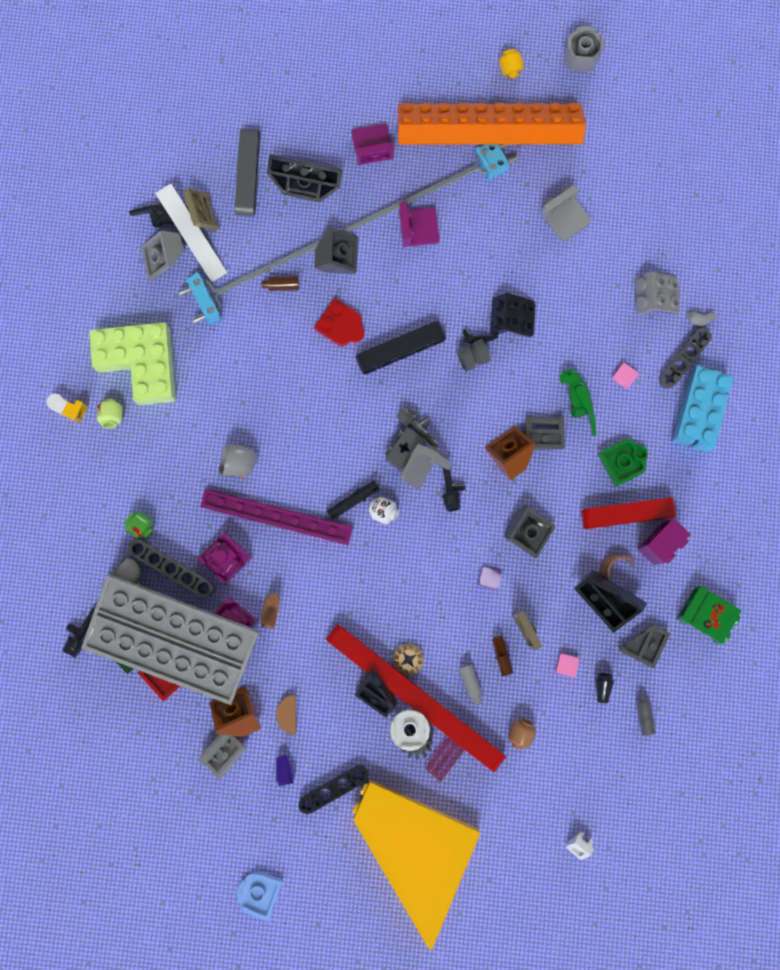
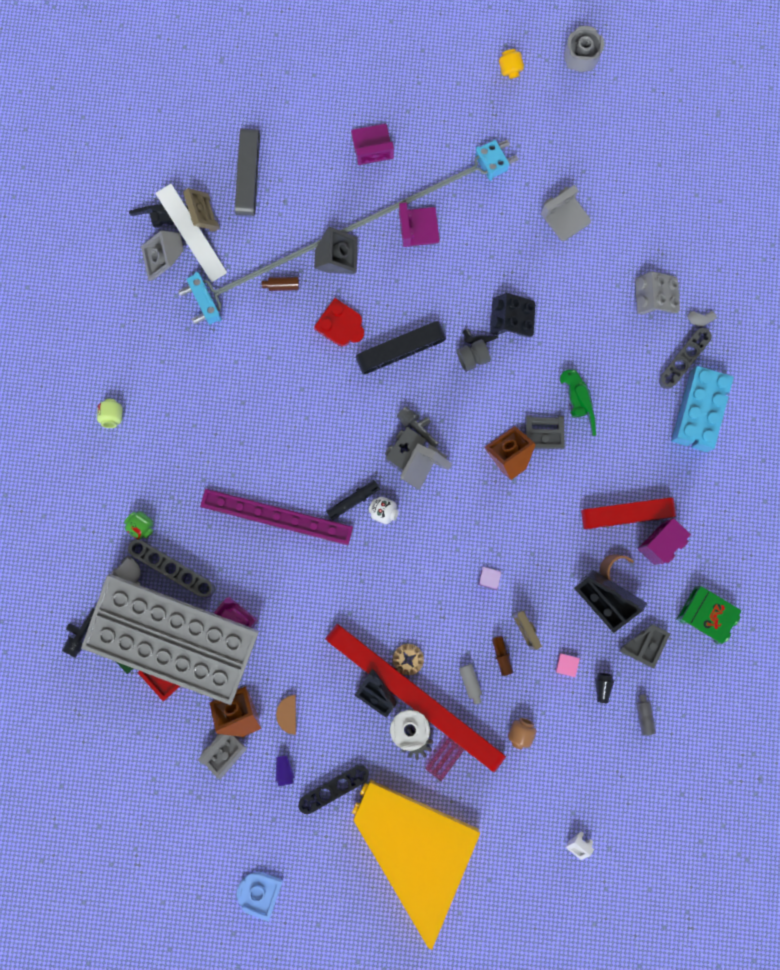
(65, 408): leg -> none
(142, 349): yellowish green brick -> none
(225, 557): magenta brick -> none
(237, 460): light grey piece -> none
(270, 611): medium nougat helmet -> none
(304, 177): black wedge -> none
(451, 498): black piece -> none
(490, 123): orange brick -> none
(529, 531): dark grey slope -> none
(624, 461): green plate -> none
(625, 375): bright pink tile -> none

